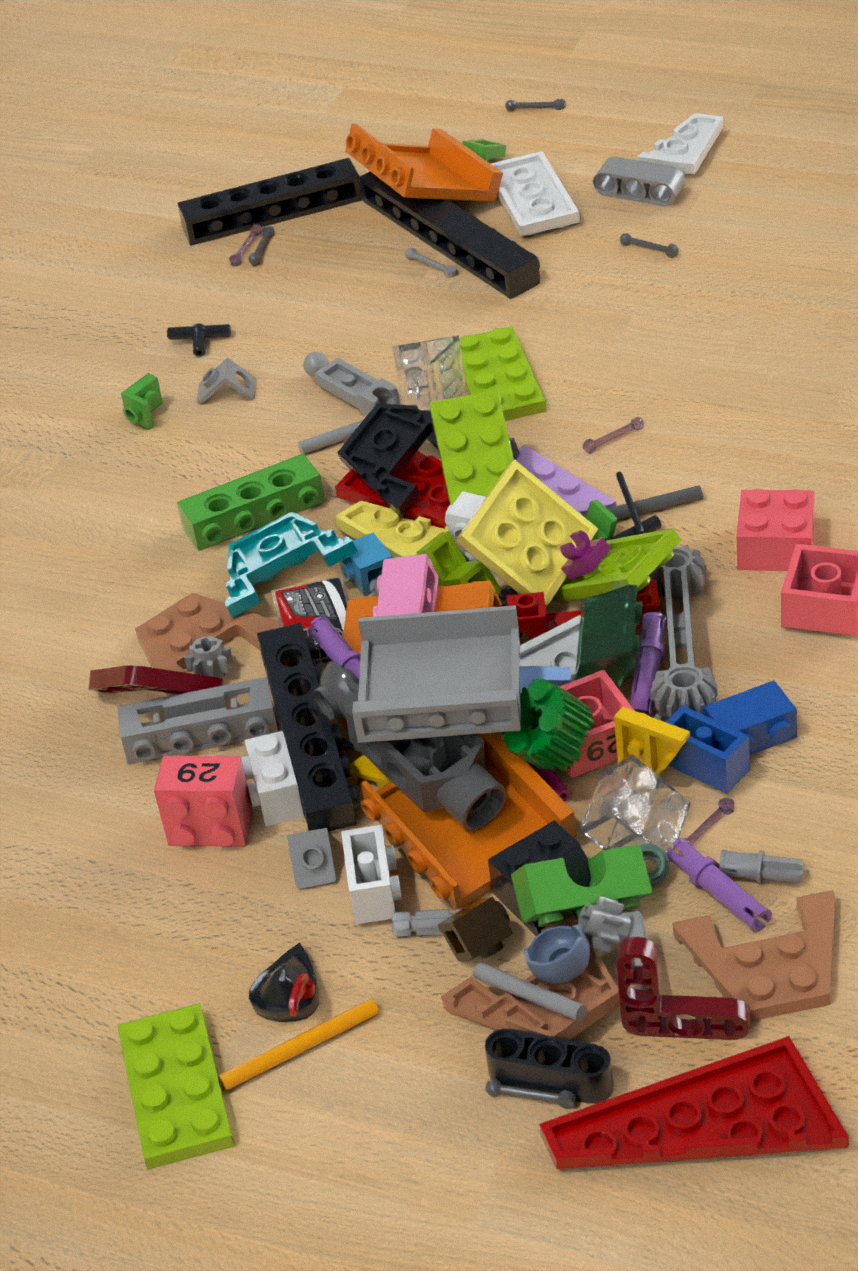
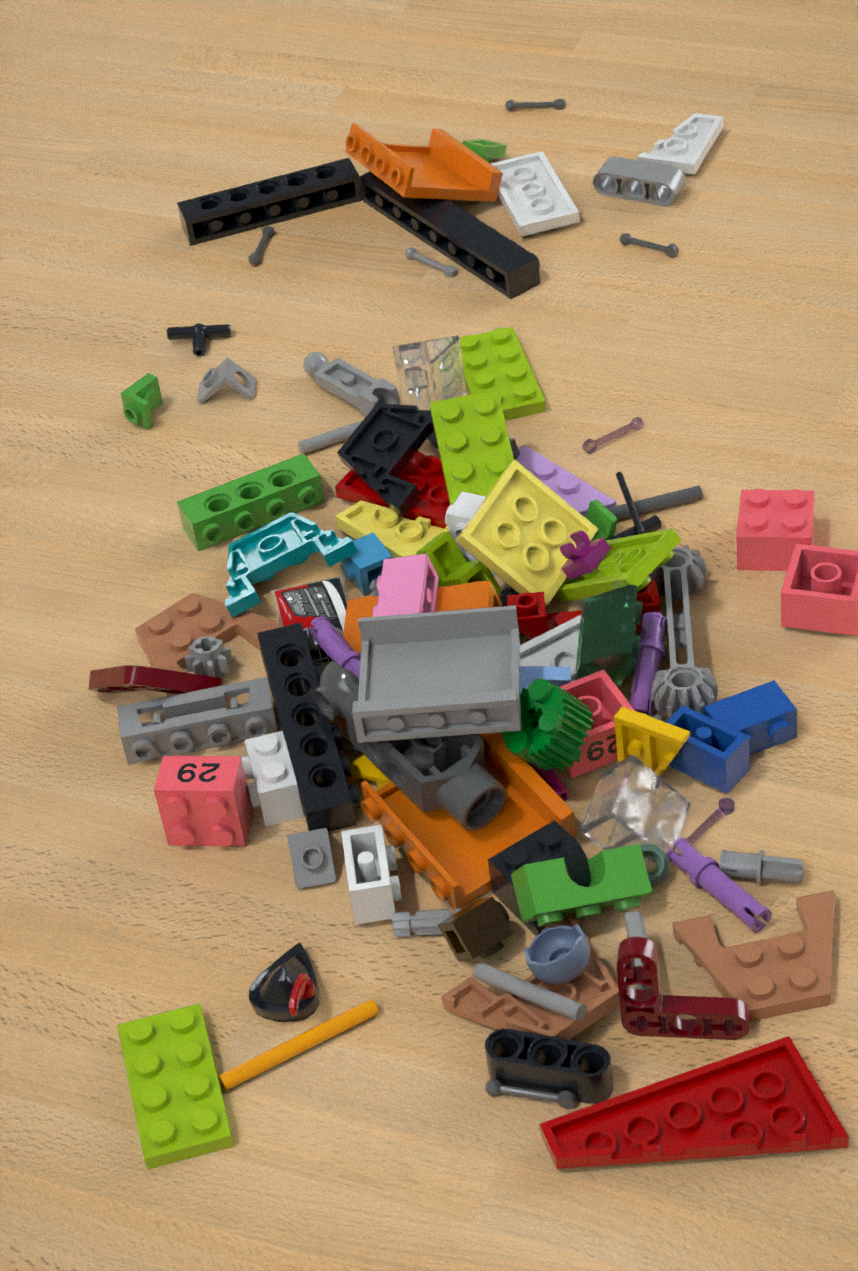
(236, 260): hinge -> none
(604, 923): light grey gear -> none

